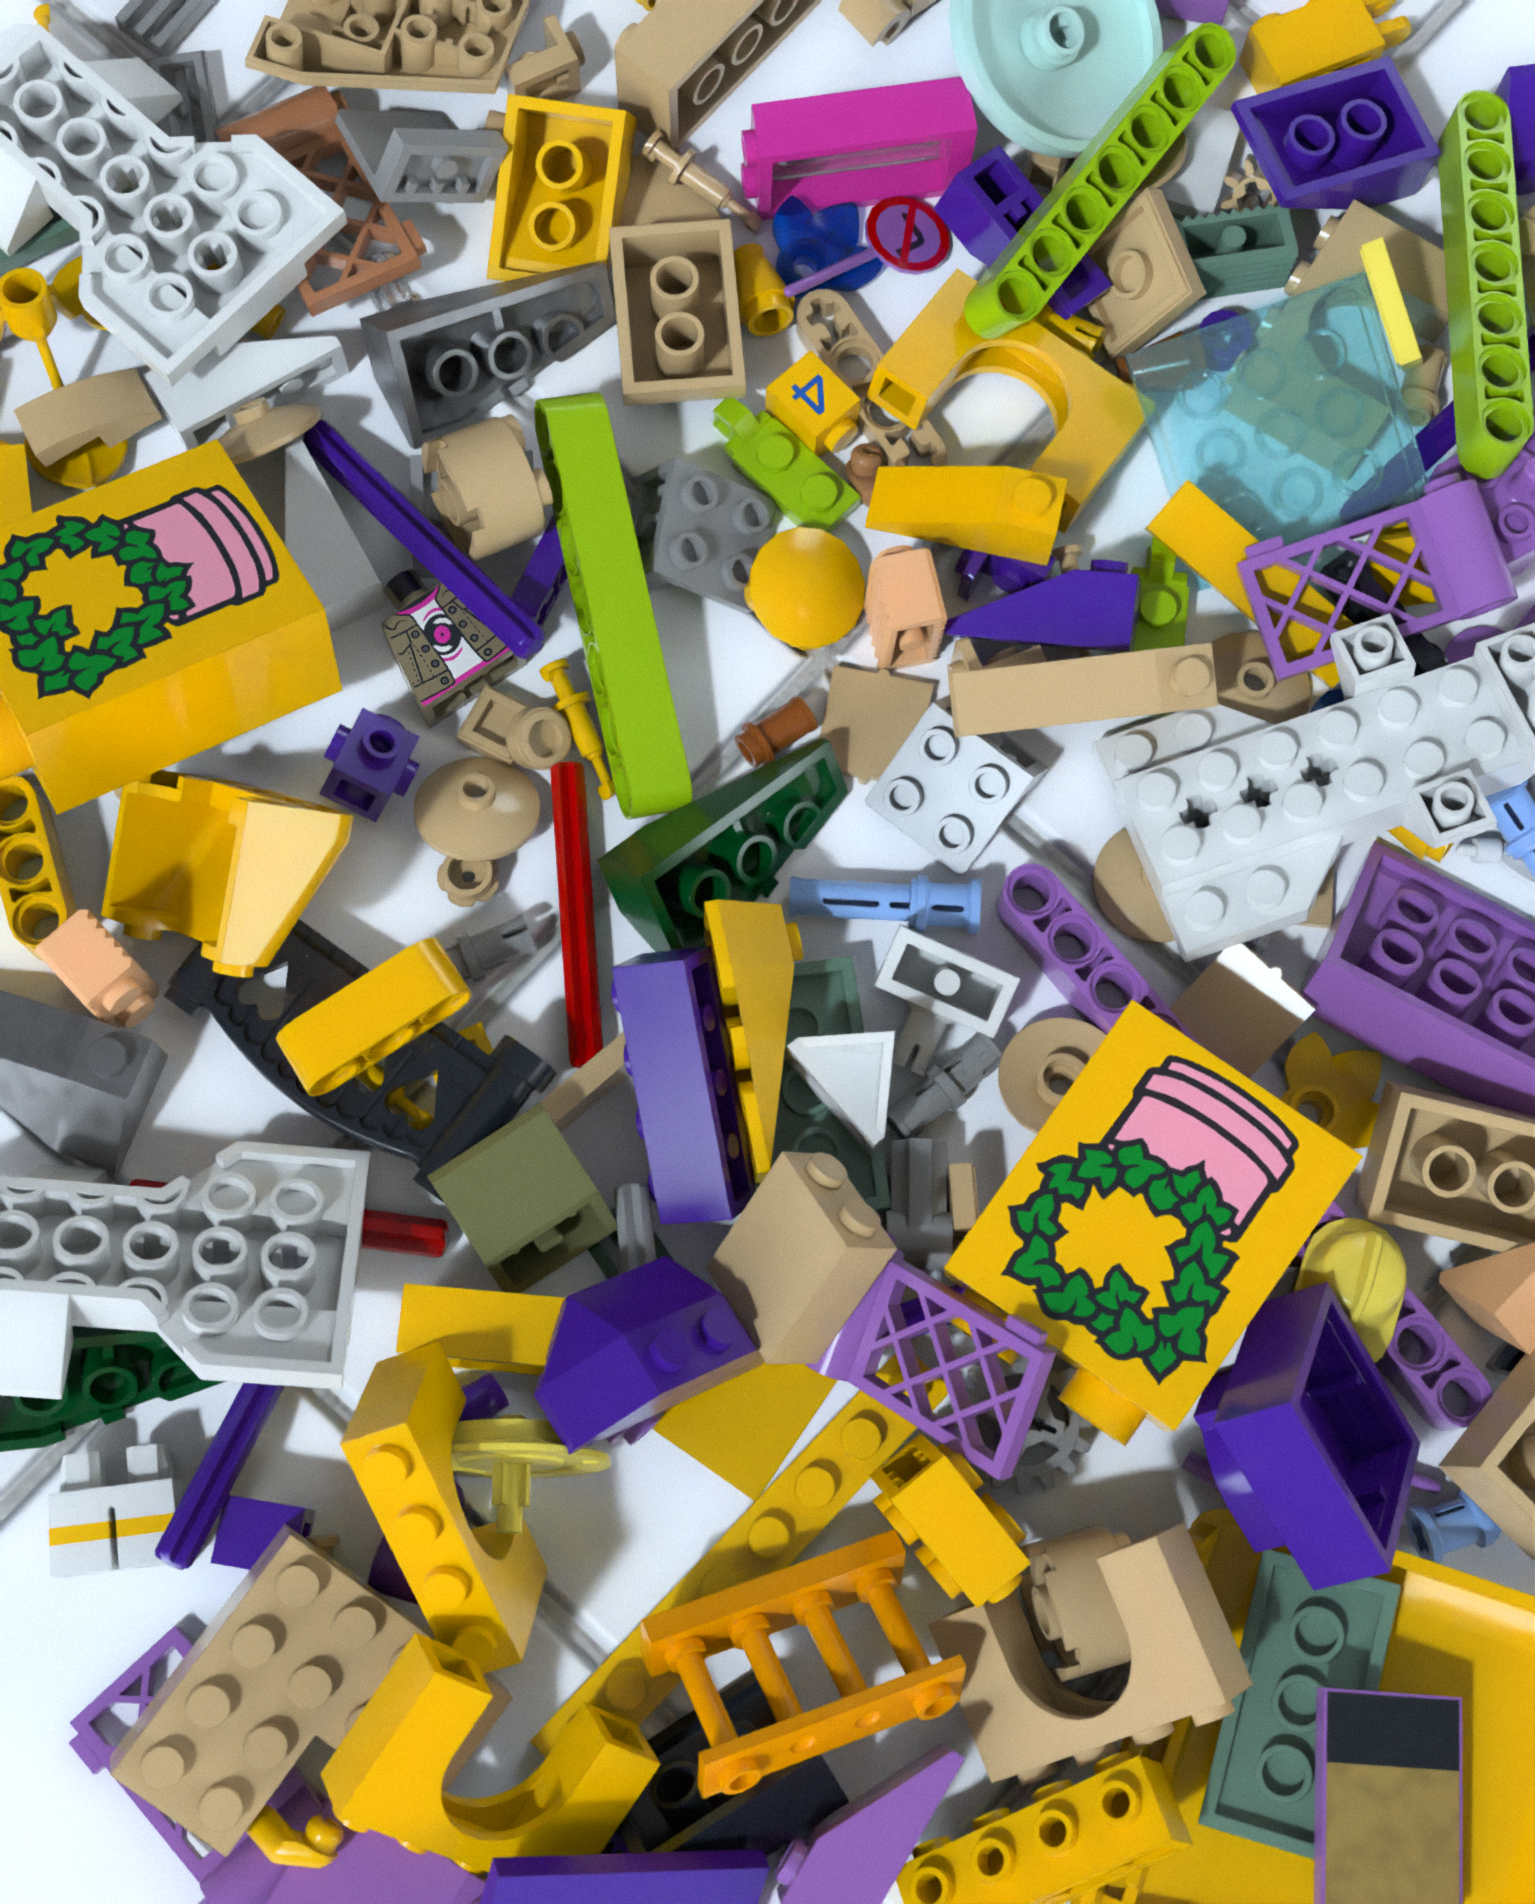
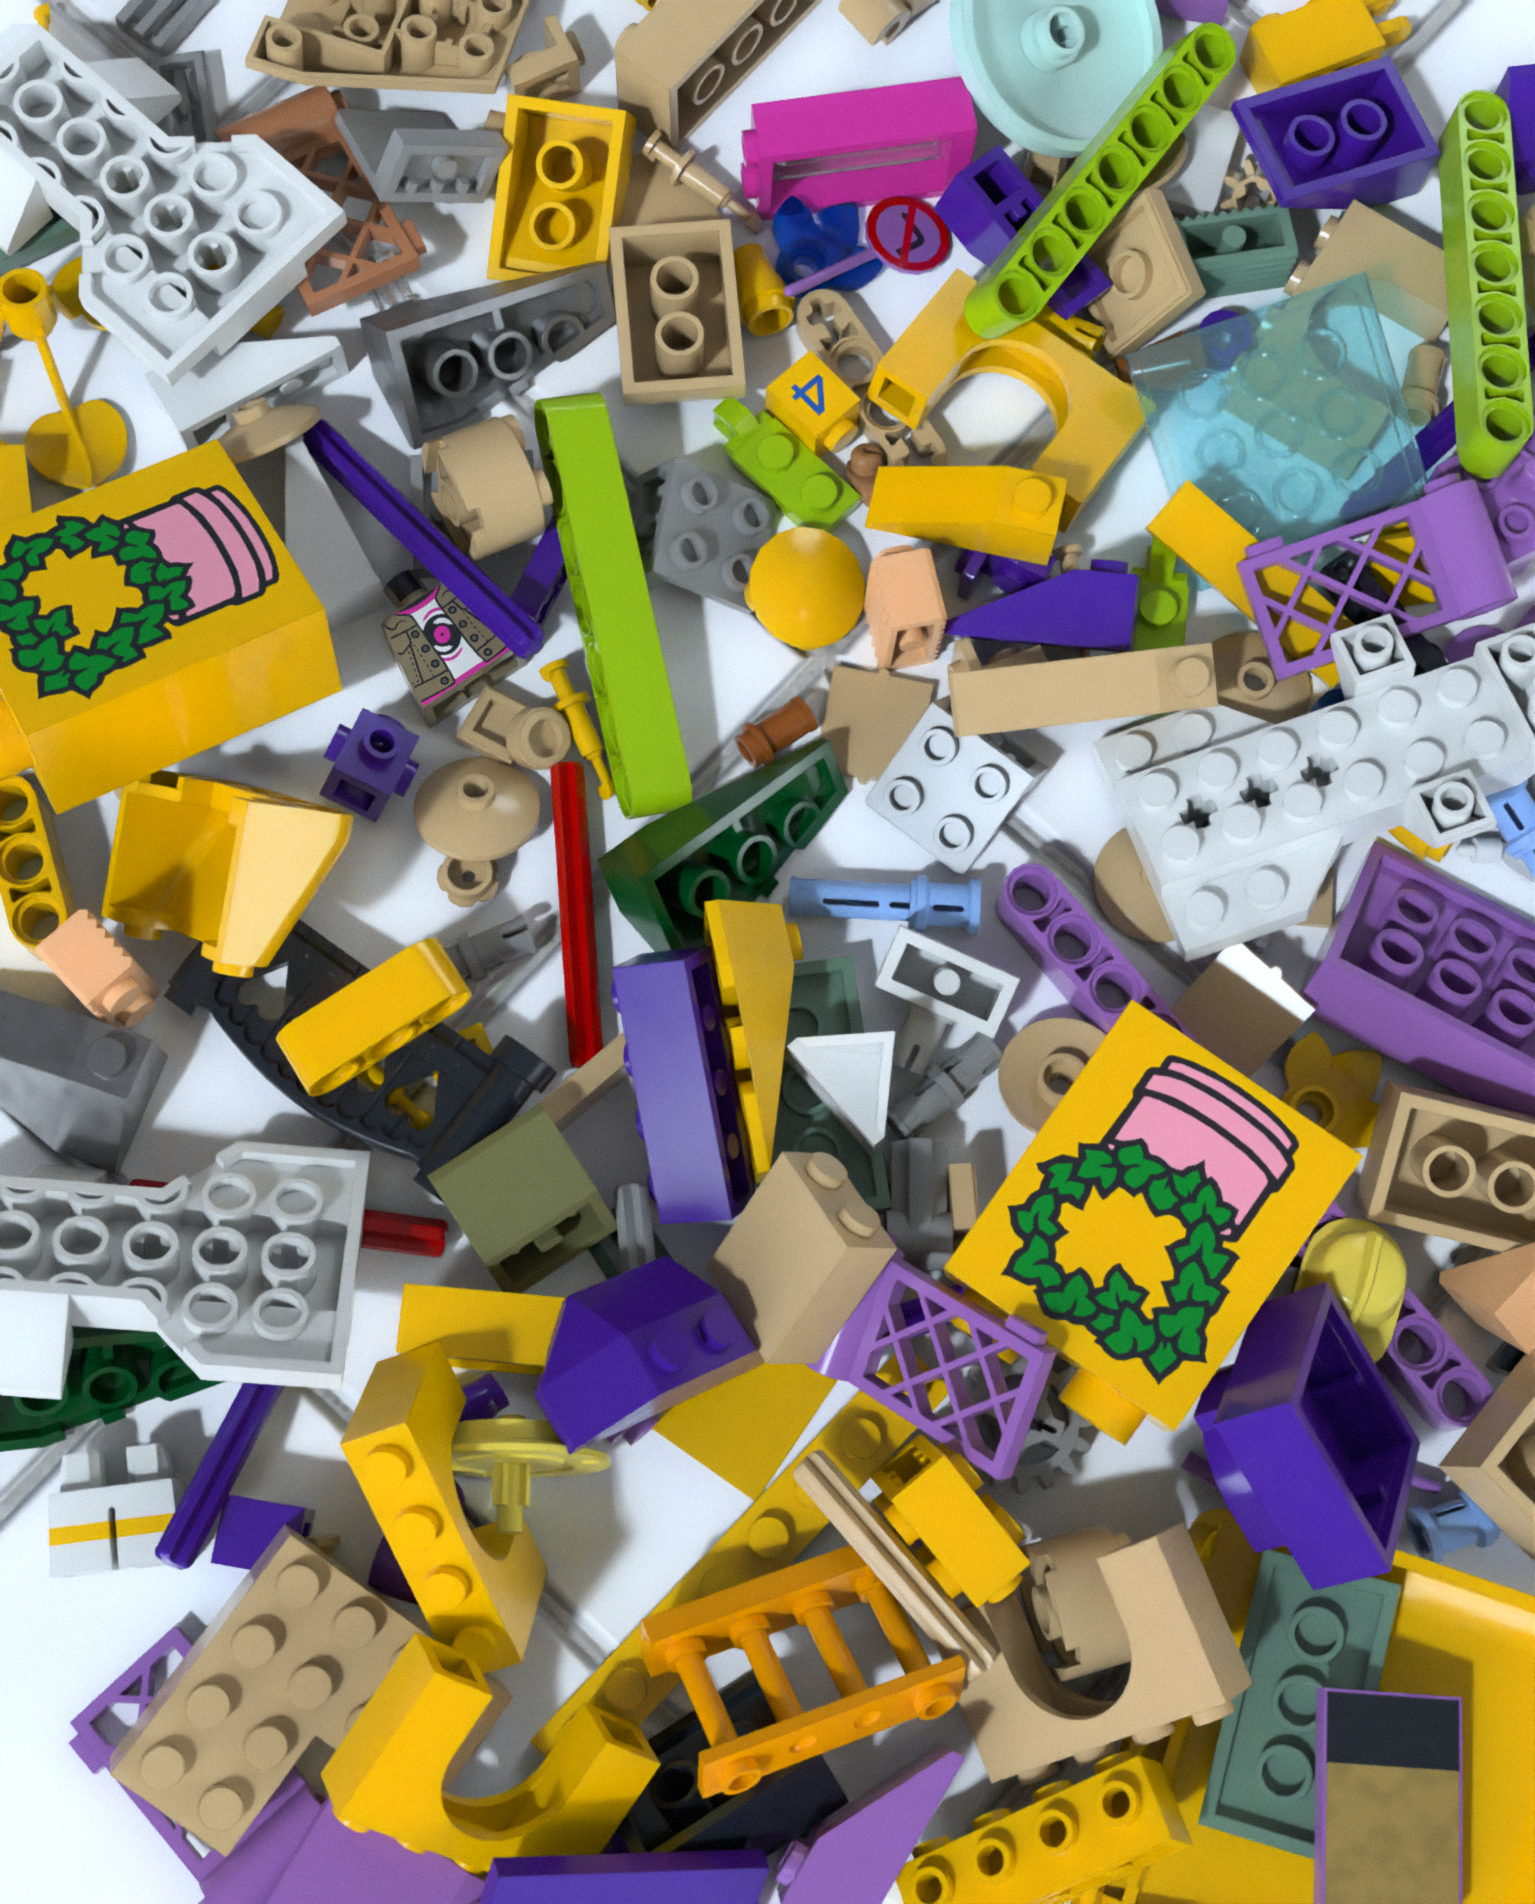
(99, 406): tan slope -> none
(292, 1847): yellow arm -> none
(893, 1563): none -> tan axle
(1391, 304): light yellow tile -> none

